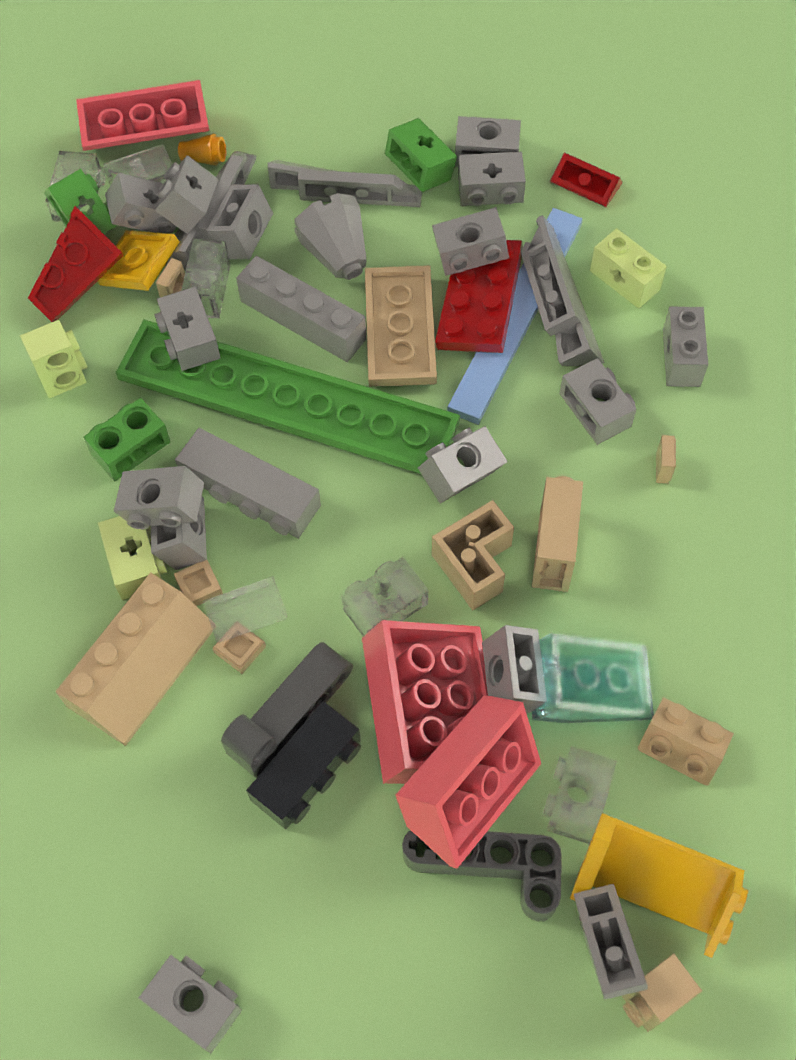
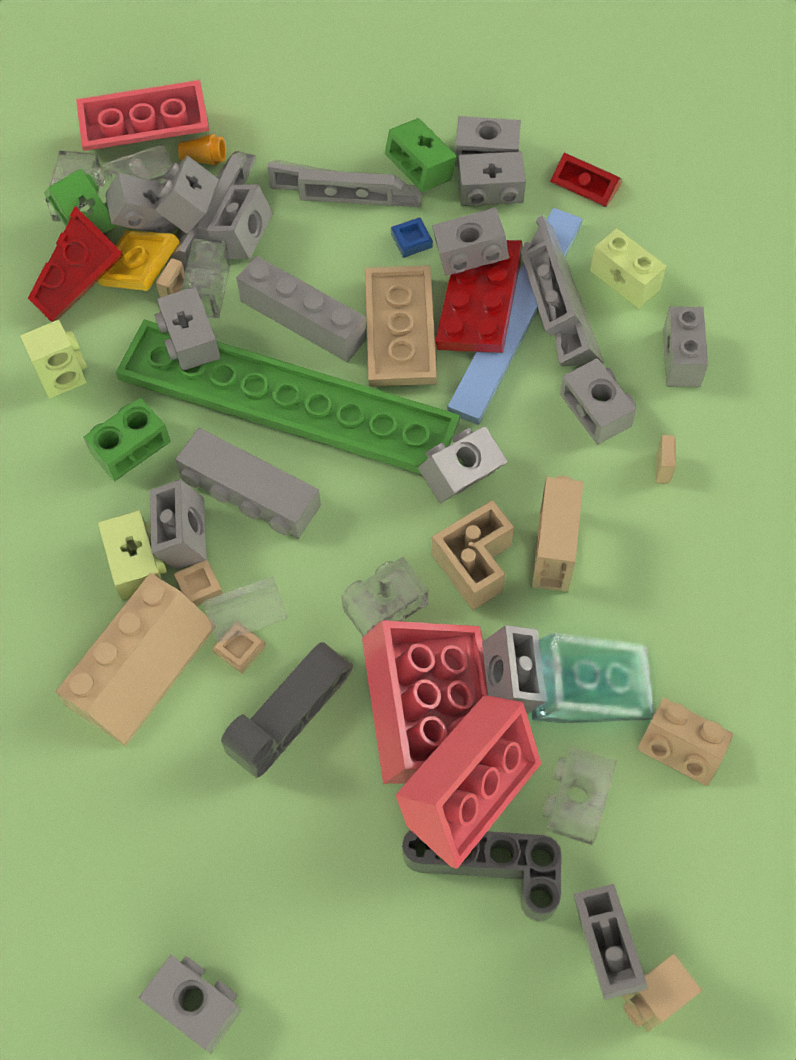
(159, 497): light grey brick -> none
(305, 766): black brick -> none
(334, 235): light grey cone -> none
(411, 237): none -> blue tile
(664, 878): yellow panel -> none

